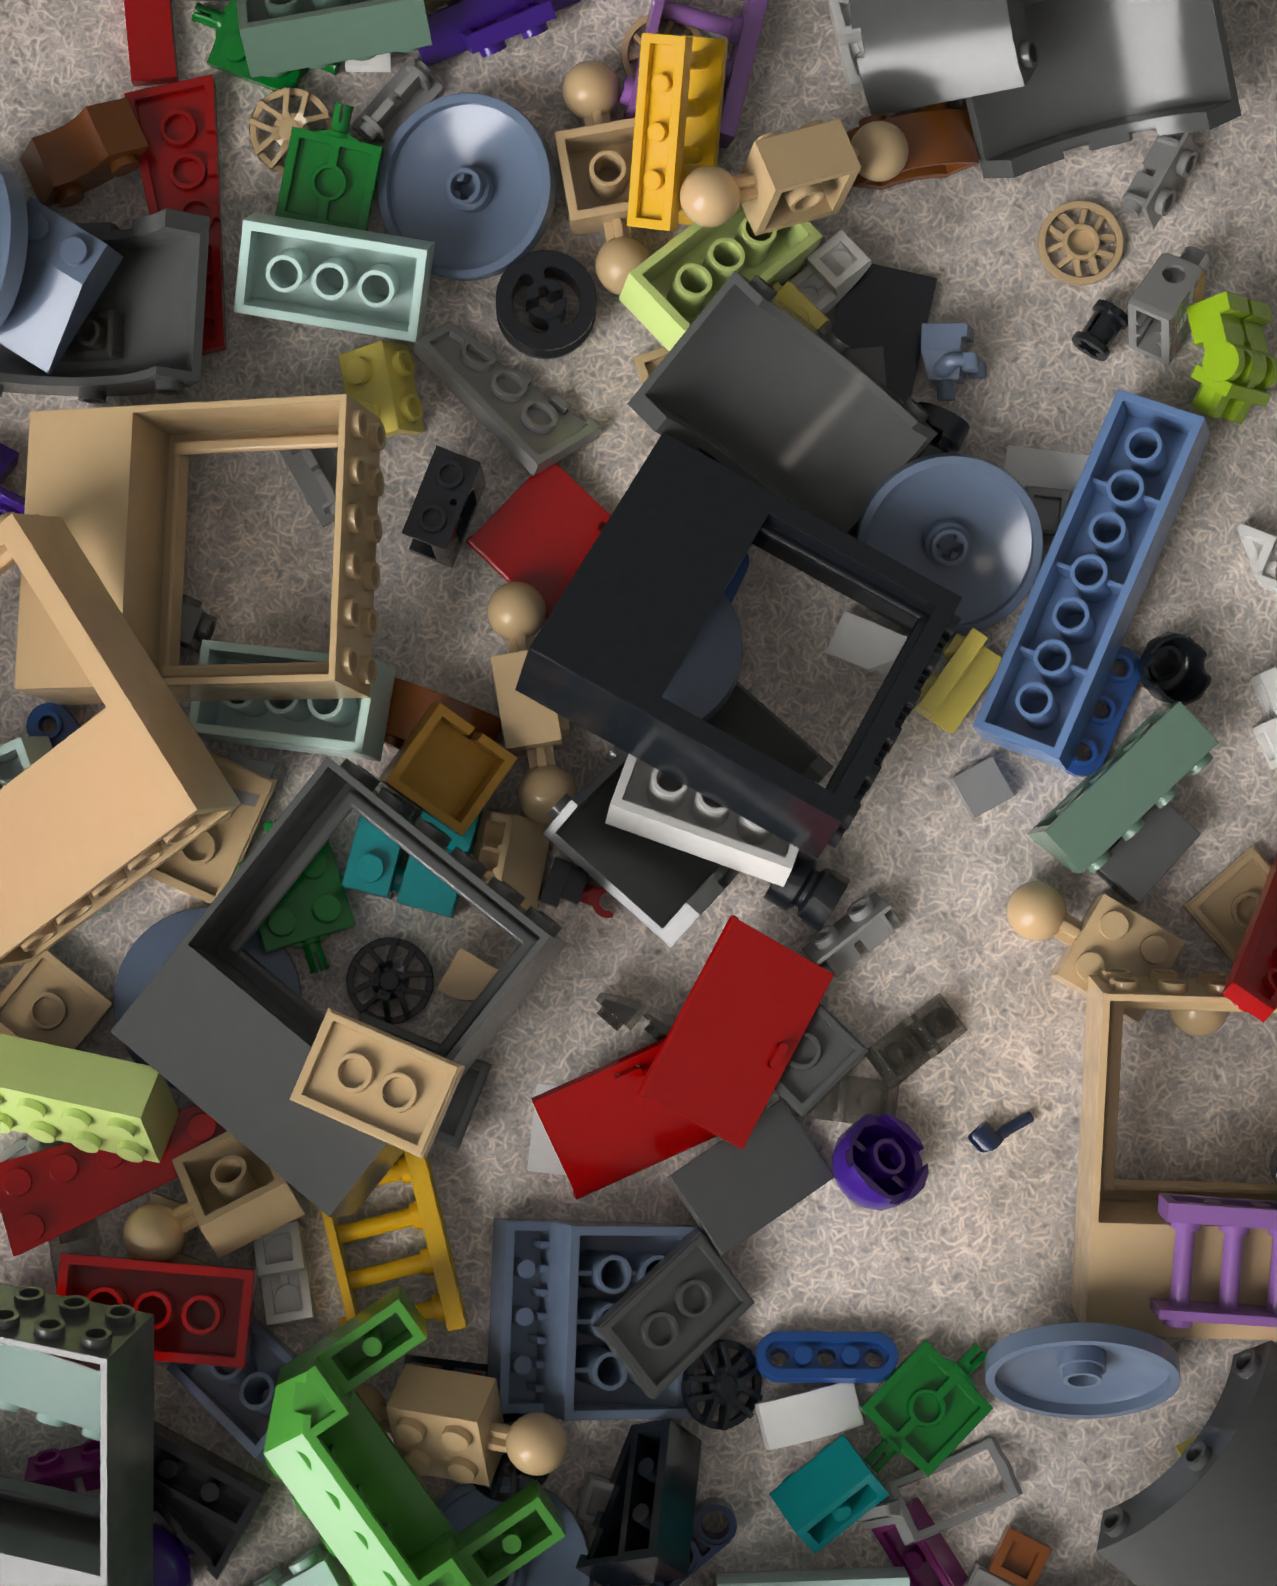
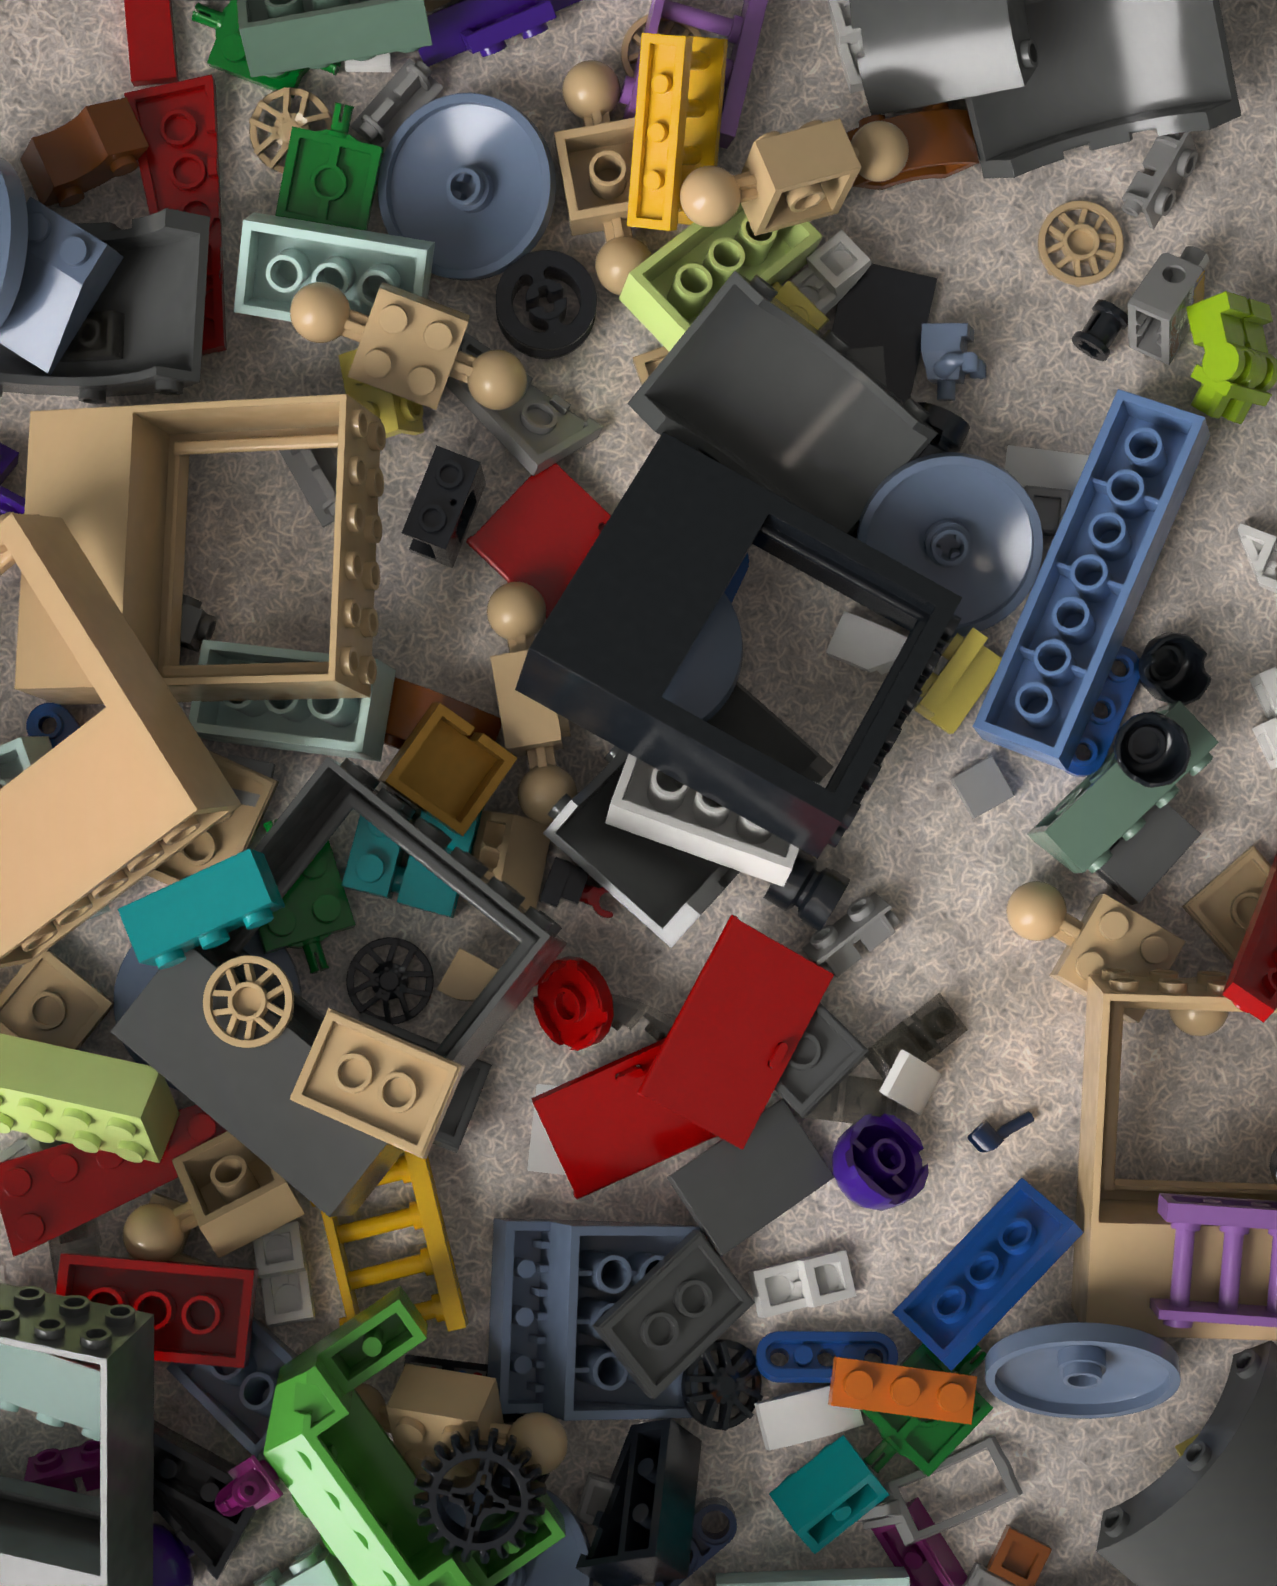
(202, 909): none -> teal brick
(248, 1001): none -> tan wheel
(252, 1485): none -> magenta hinge
(408, 345): none -> tan brick
(470, 1536): none -> black gear
(574, 1003): none -> red tile
(802, 1283): none -> white slope
(902, 1390): none -> orange plate
(910, 1082): none -> white slope
(987, 1273): none -> blue plate
(1152, 749): none -> black hair

